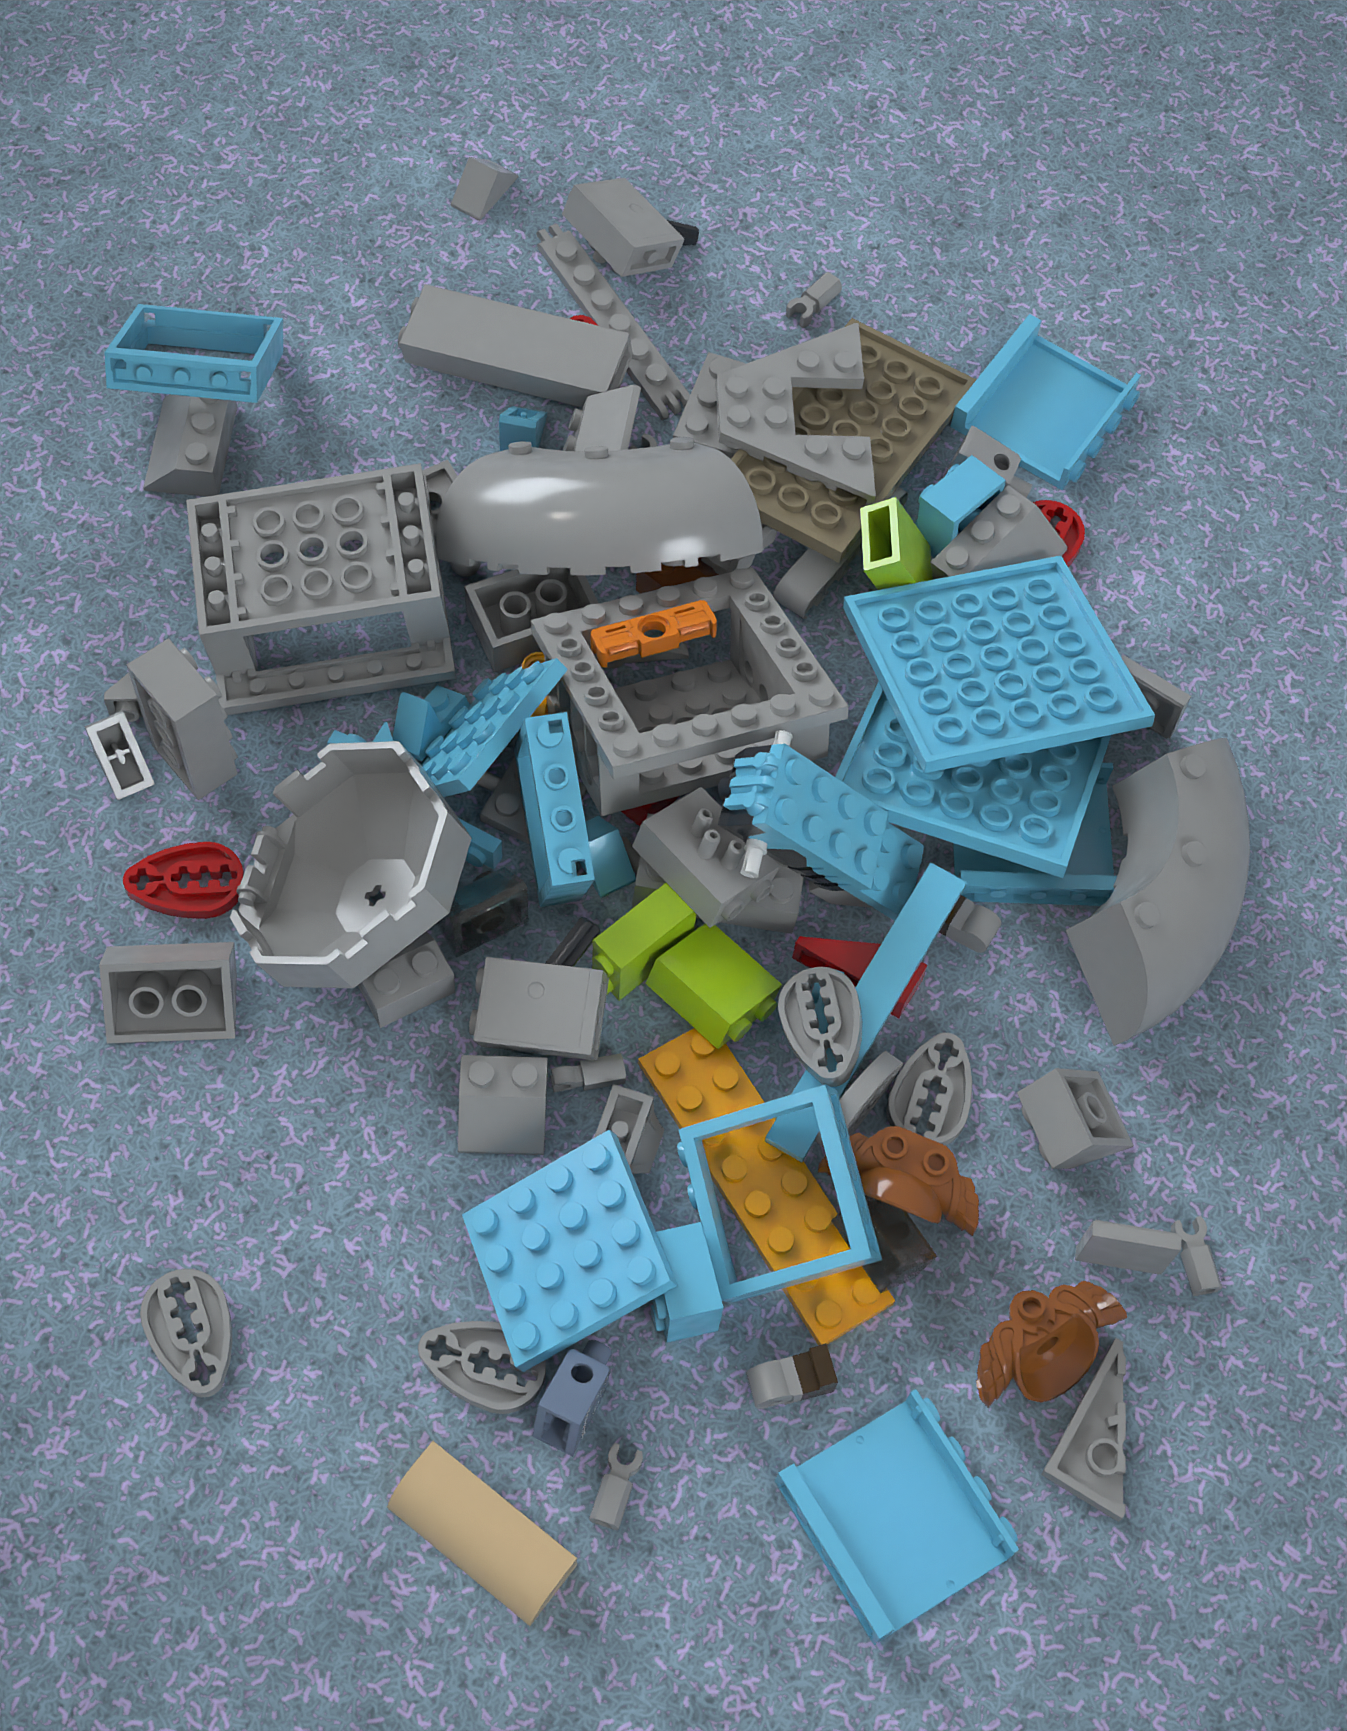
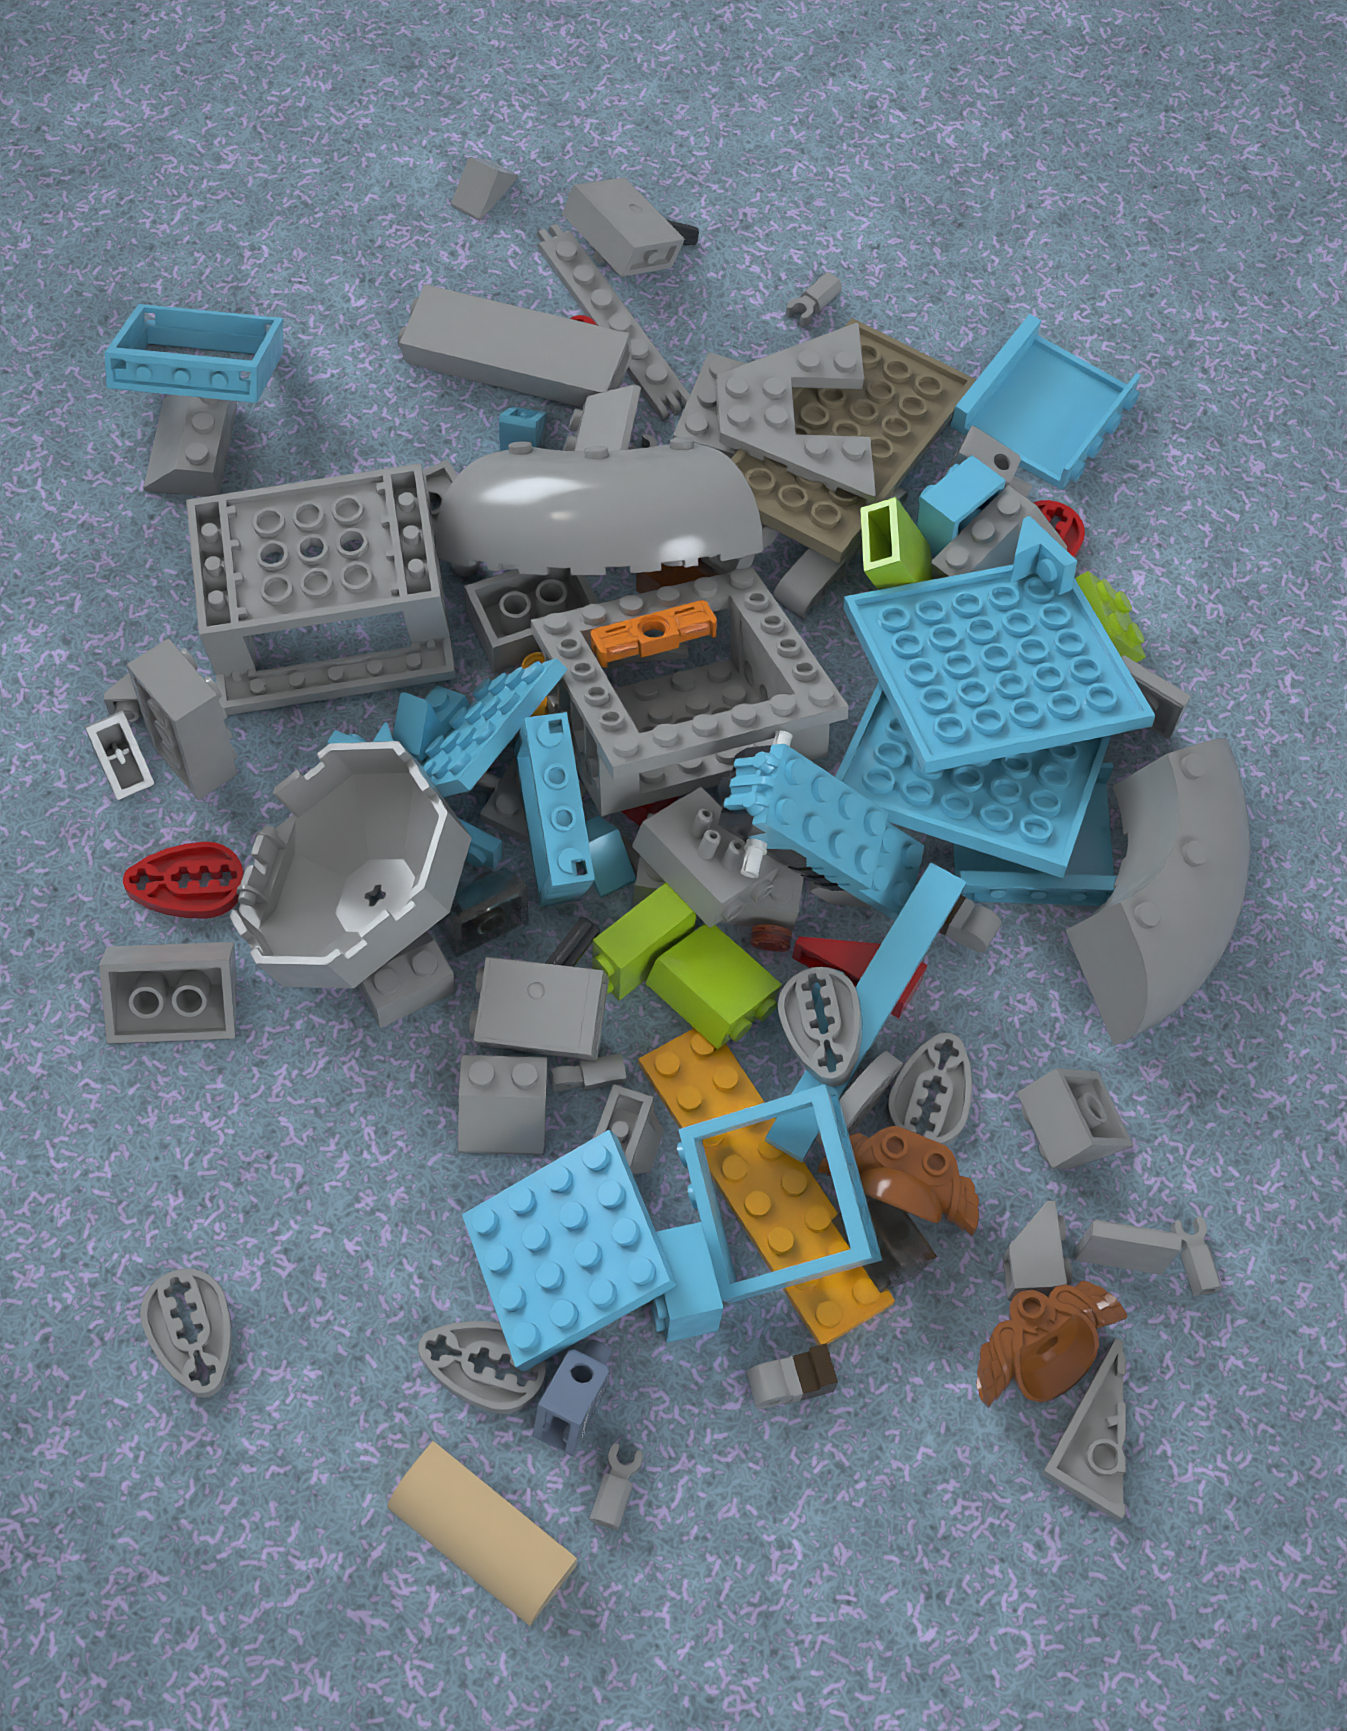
(771, 937): none -> clear red tile
(897, 1516): medium azure panel -> none
(1036, 1255): none -> light grey slope
(1044, 555): none -> medium azure slope
(1113, 613): none -> lime plate

